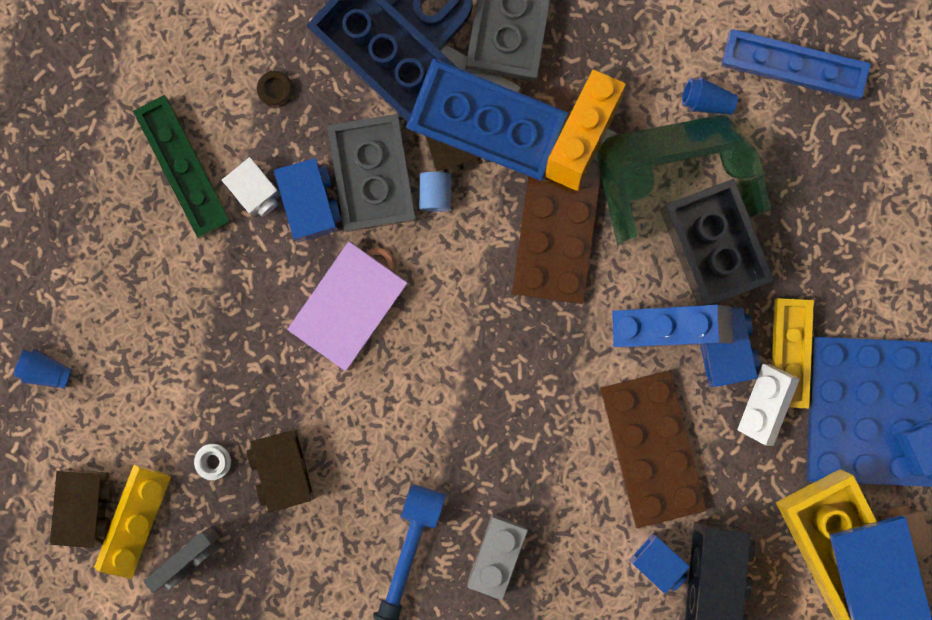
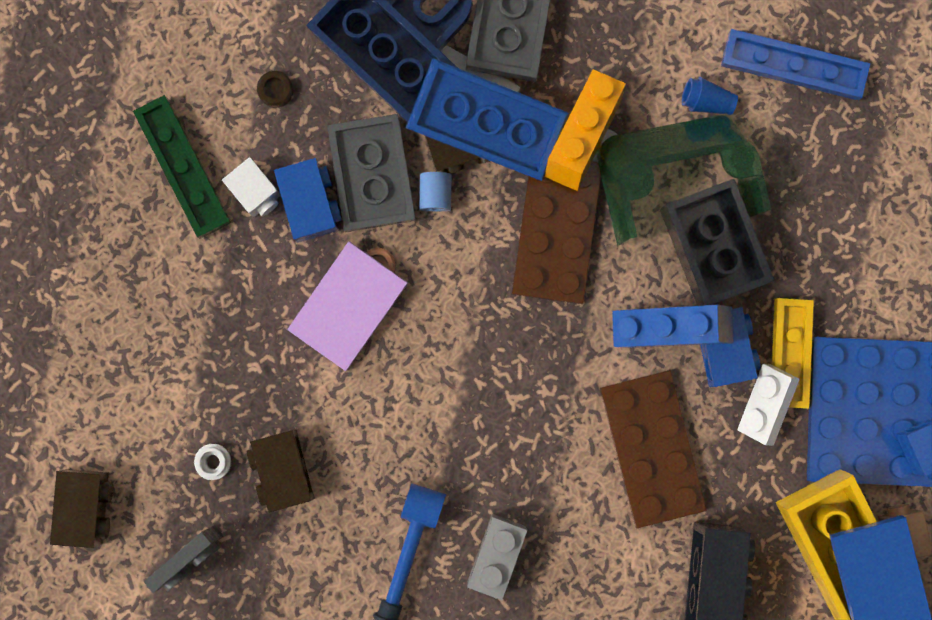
(41, 370): blue cone -> none
(132, 522): yellow plate -> none
(660, 564): blue brick -> none

